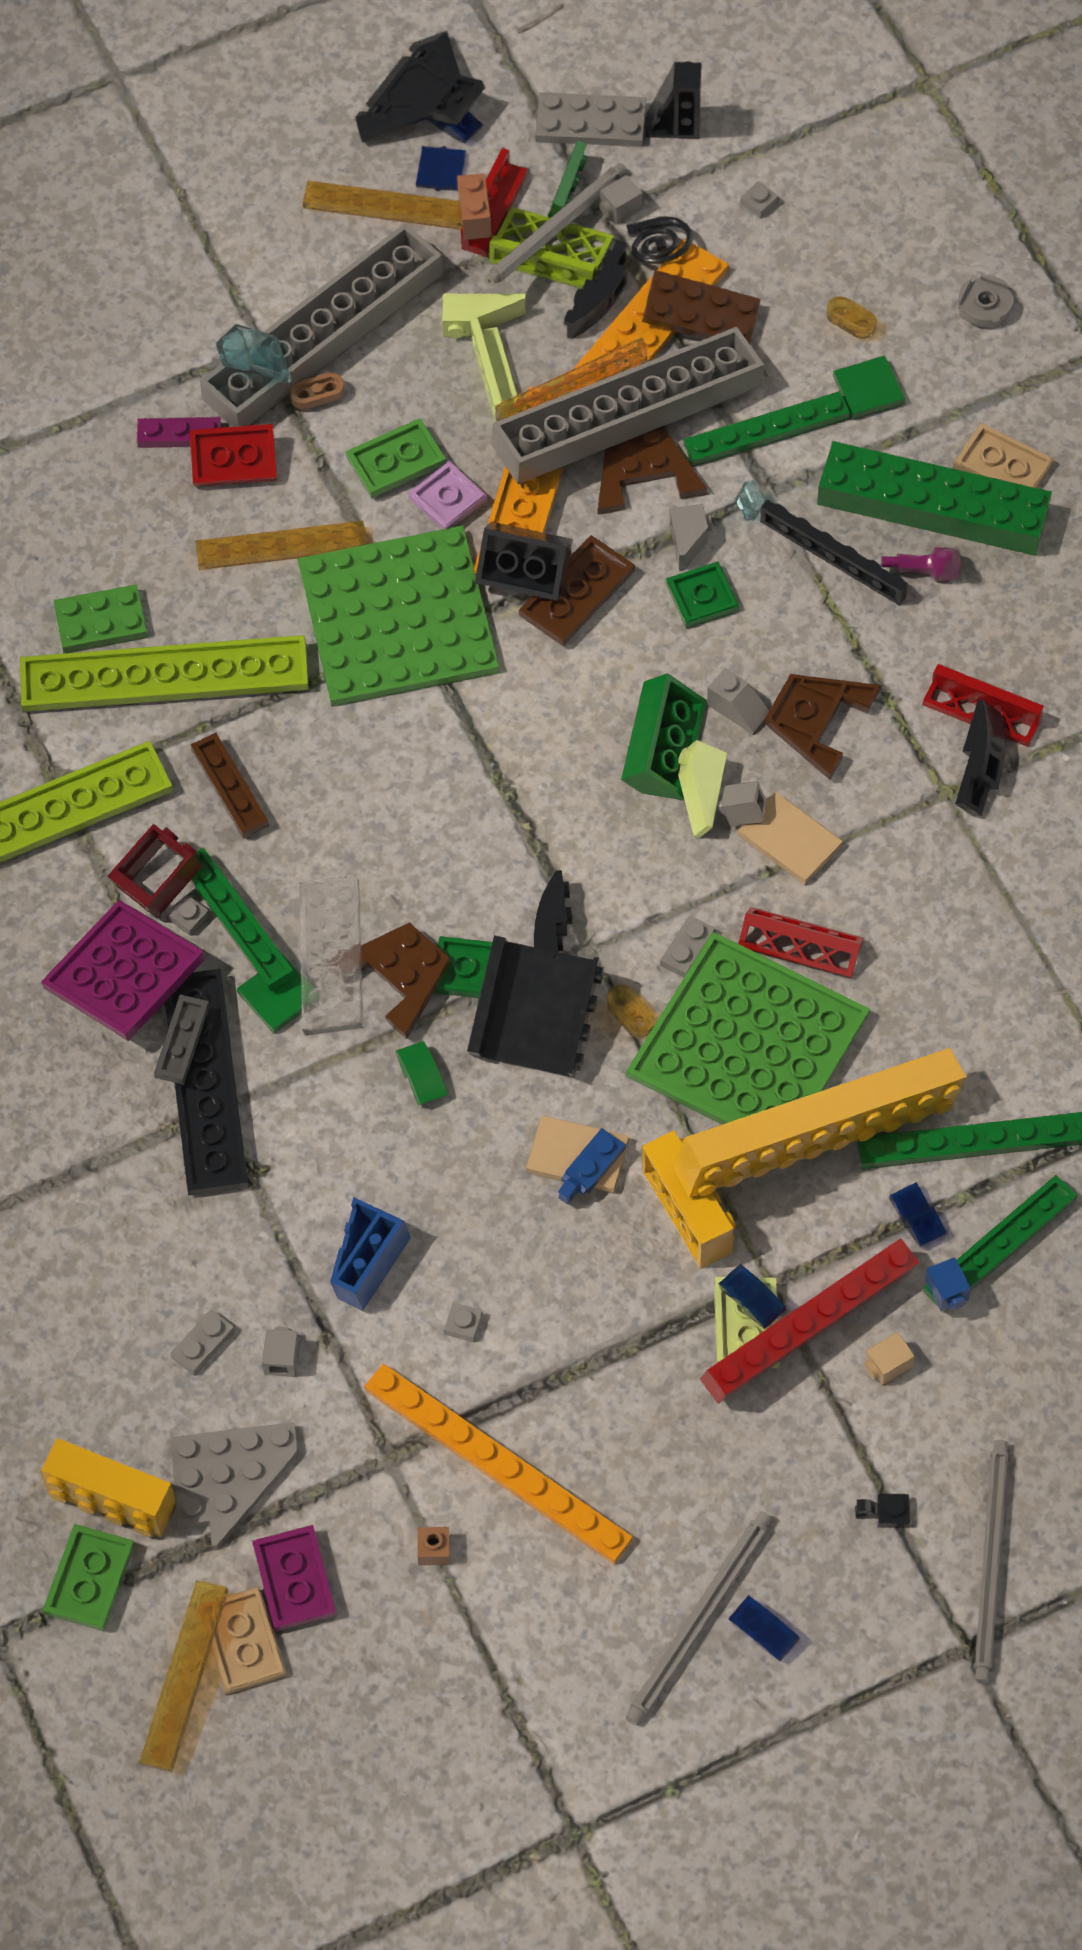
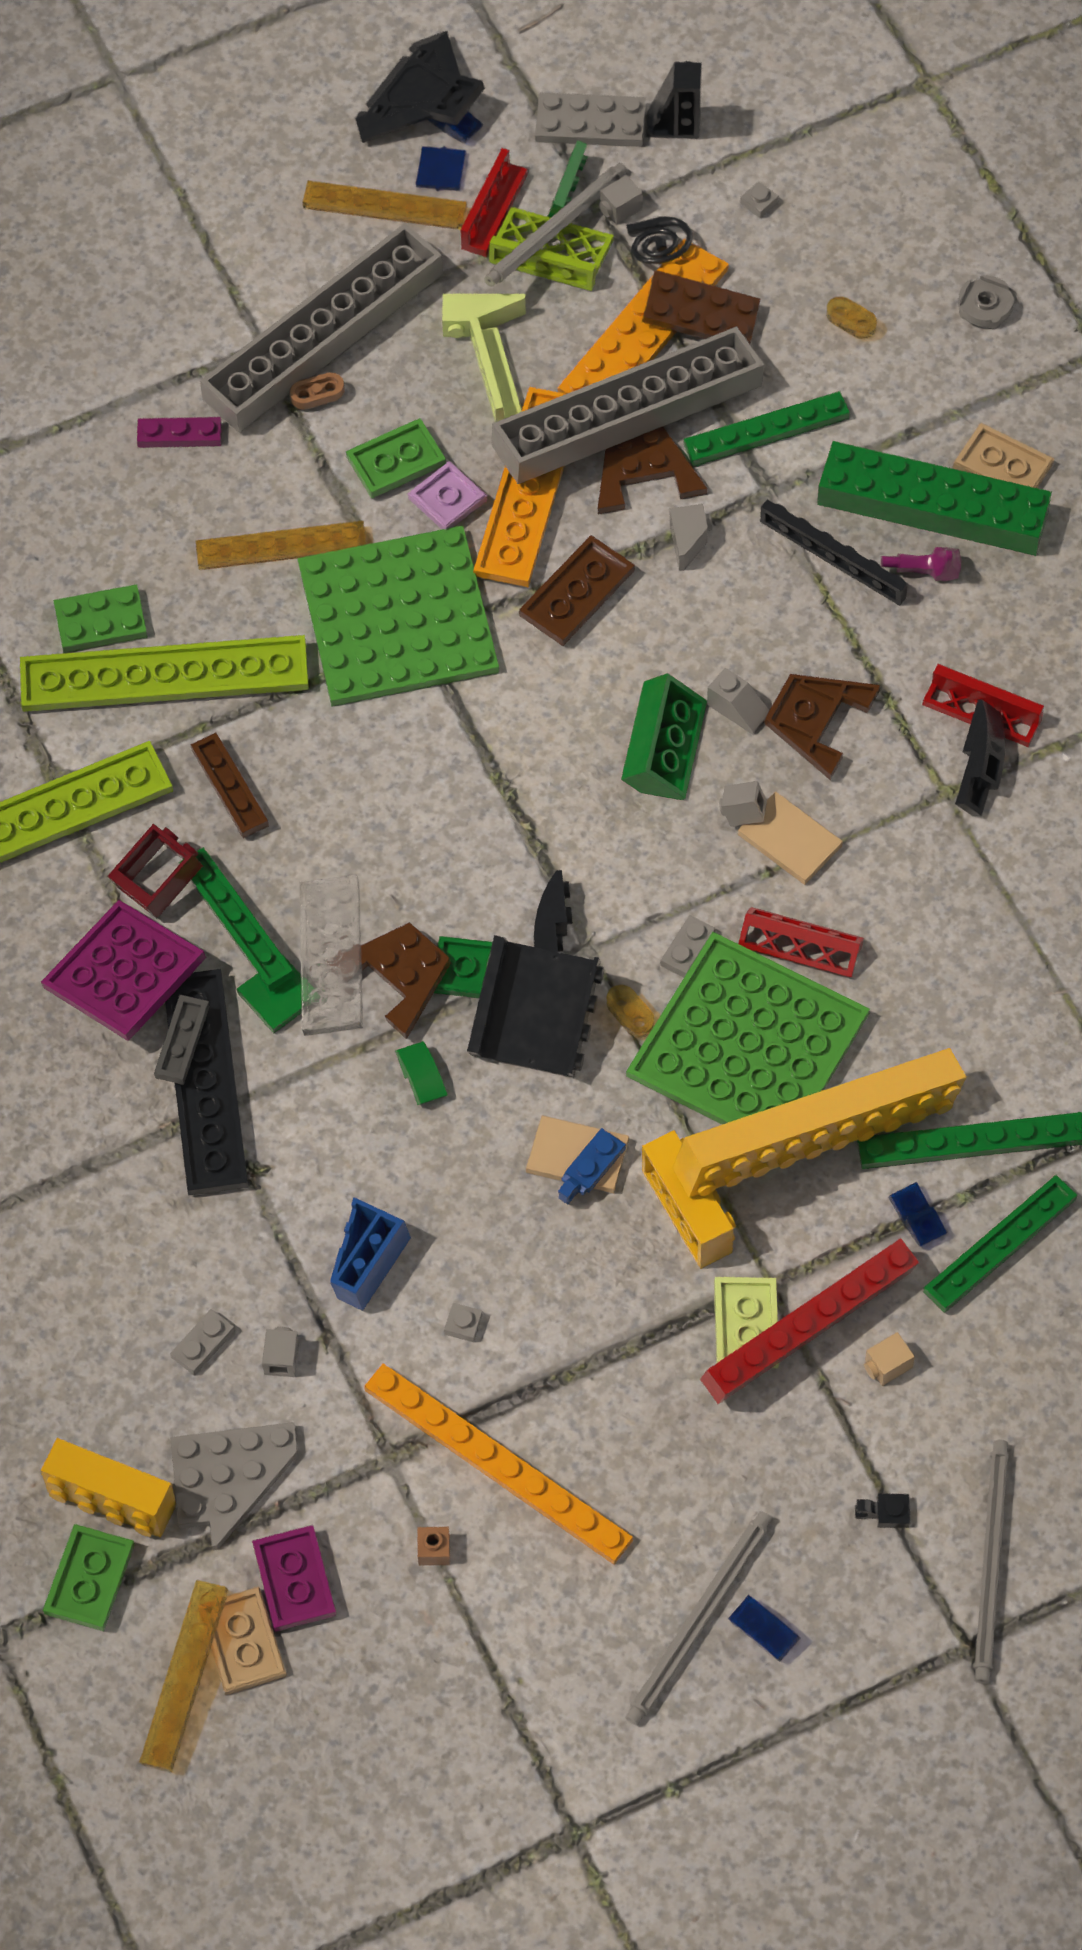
(188, 915): light grey plate -> none
(233, 455): red plate -> none
(253, 353): clear light blue slope -> none
(474, 206): nougat brick -> none
(523, 560): black slope -> none
(582, 376): clear yellow plate -> none
(599, 295): black slope -> none
(700, 782): yellowish green slope -> none
(702, 595): green tile -> none
(750, 500): clear light blue plate -> none
(753, 1296): clear blue slope -> none
(868, 387): green tile -> none
(948, 1285): blue brick -> none

